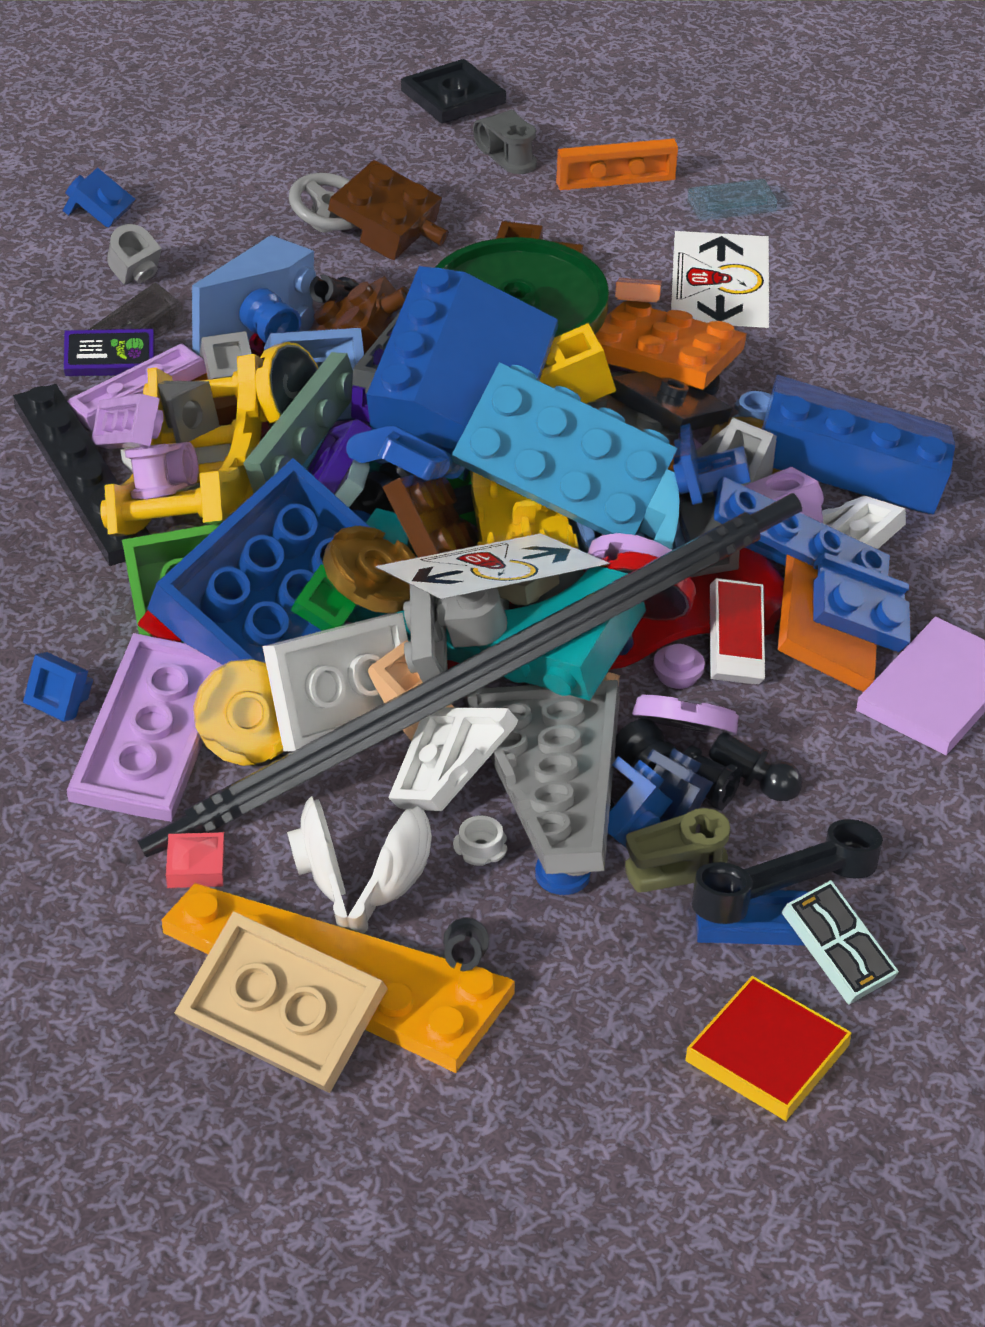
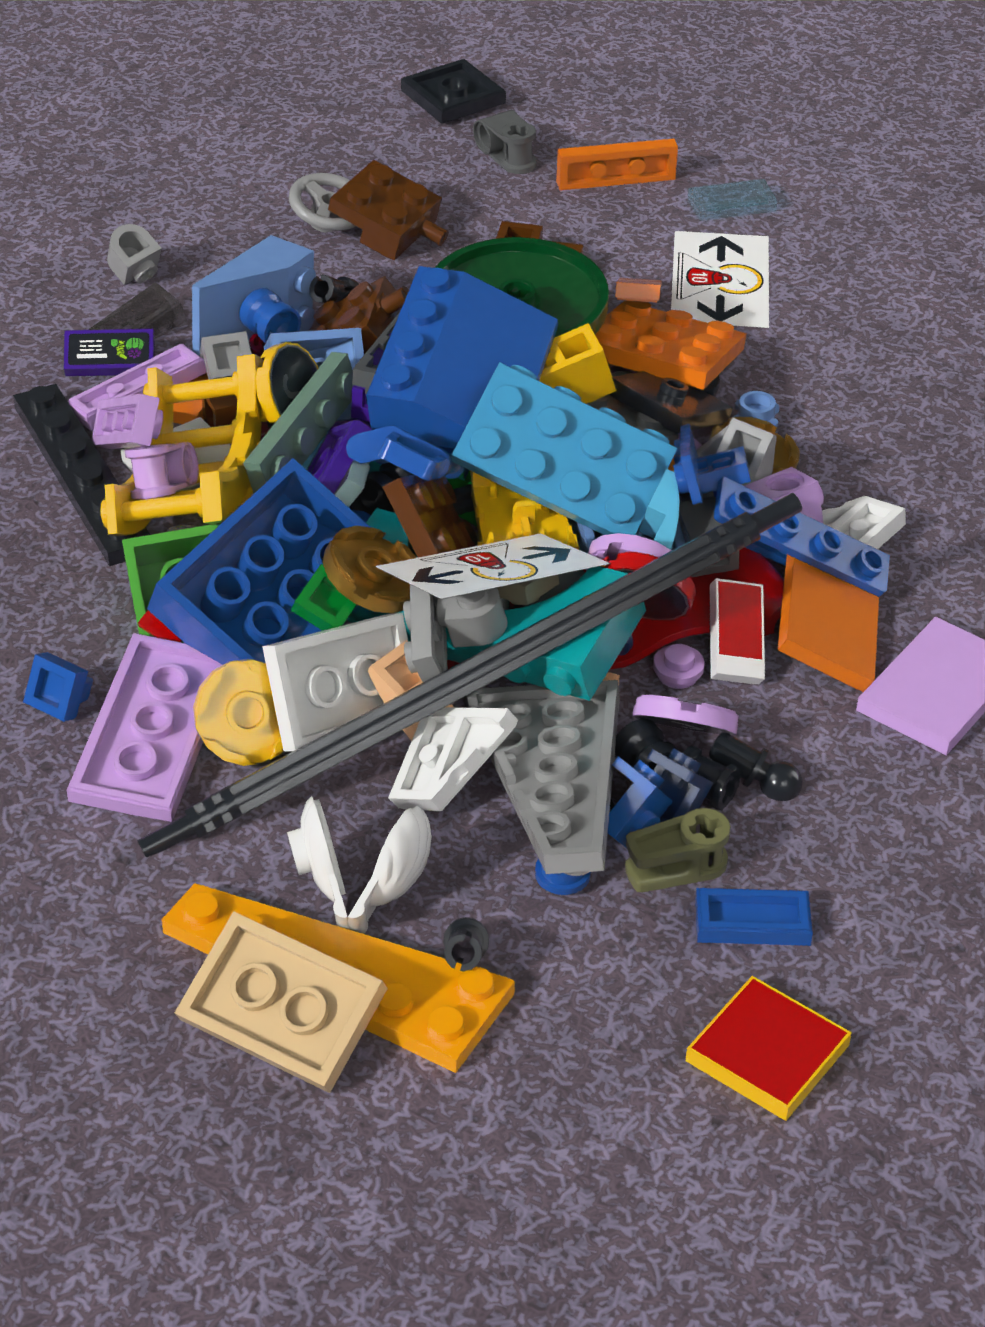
(99, 197): blue bracket -> none
(188, 408): dark grey bracket -> none
(195, 859): coral tile -> none
(480, 840): white plate -> none
(725, 890): black piece -> none
(840, 942): tile -> none
(859, 445): blue slope -> none
(861, 602): blue plate -> none

